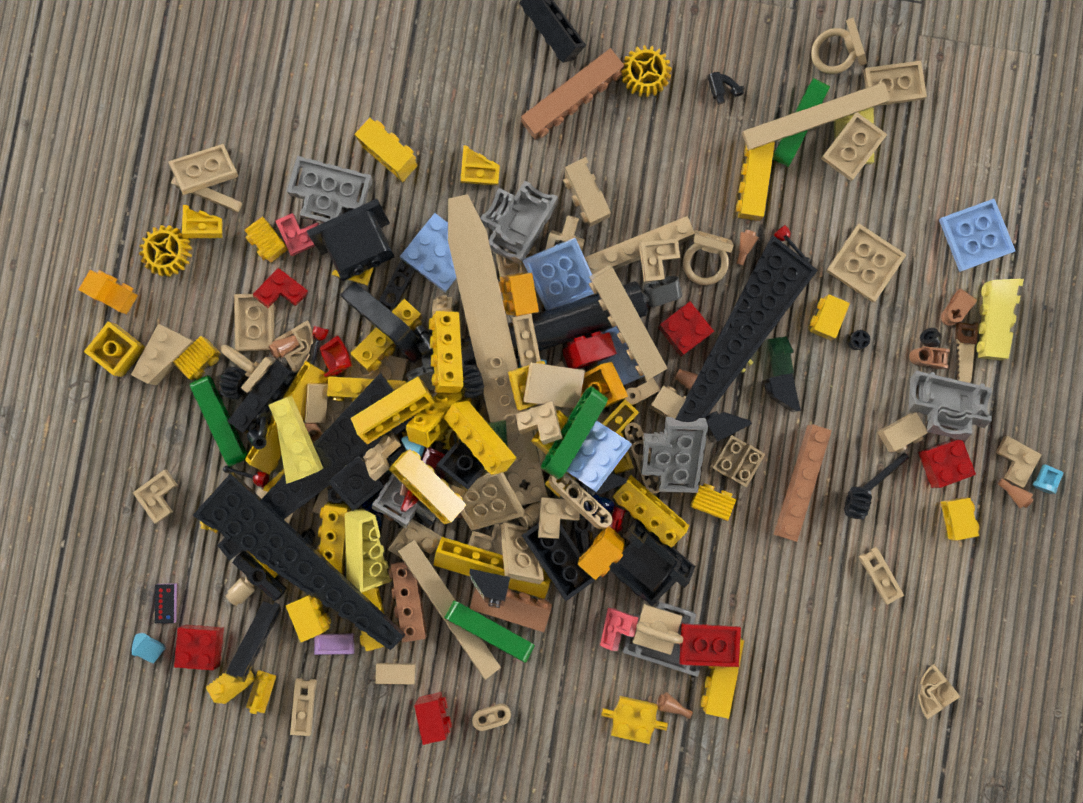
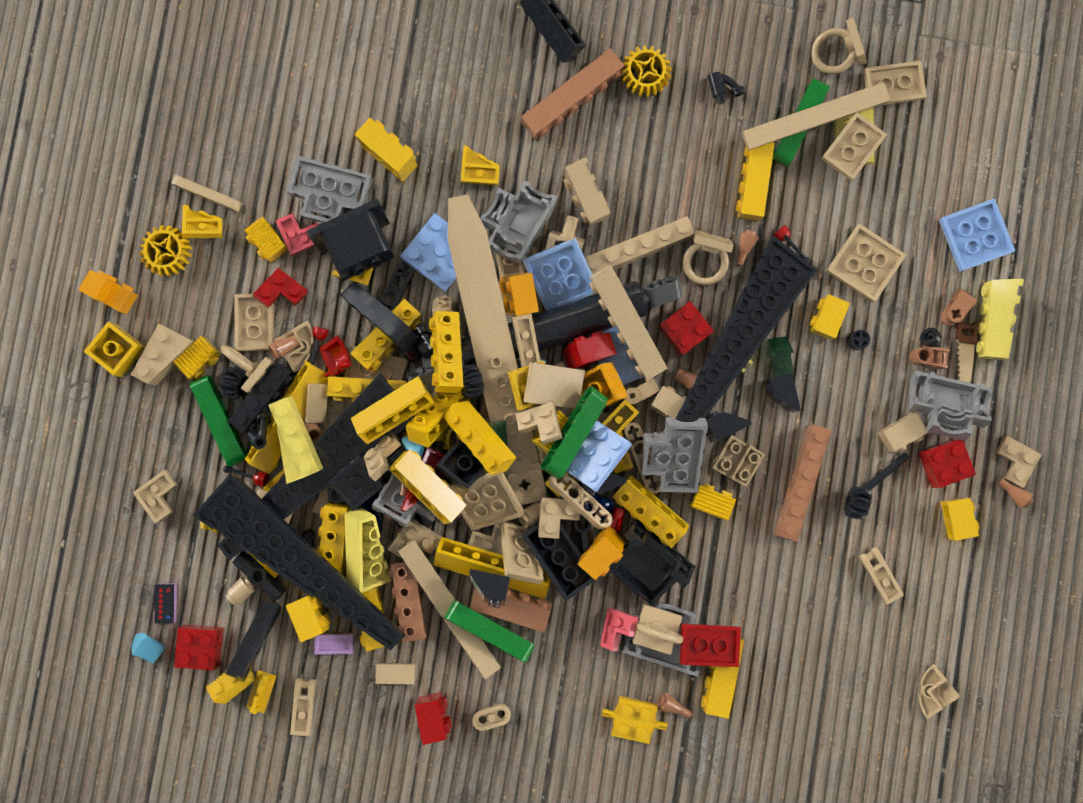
(203, 169): tan tile -> none
(653, 254): tan plate -> none
(1048, 479): medium azure tile -> none

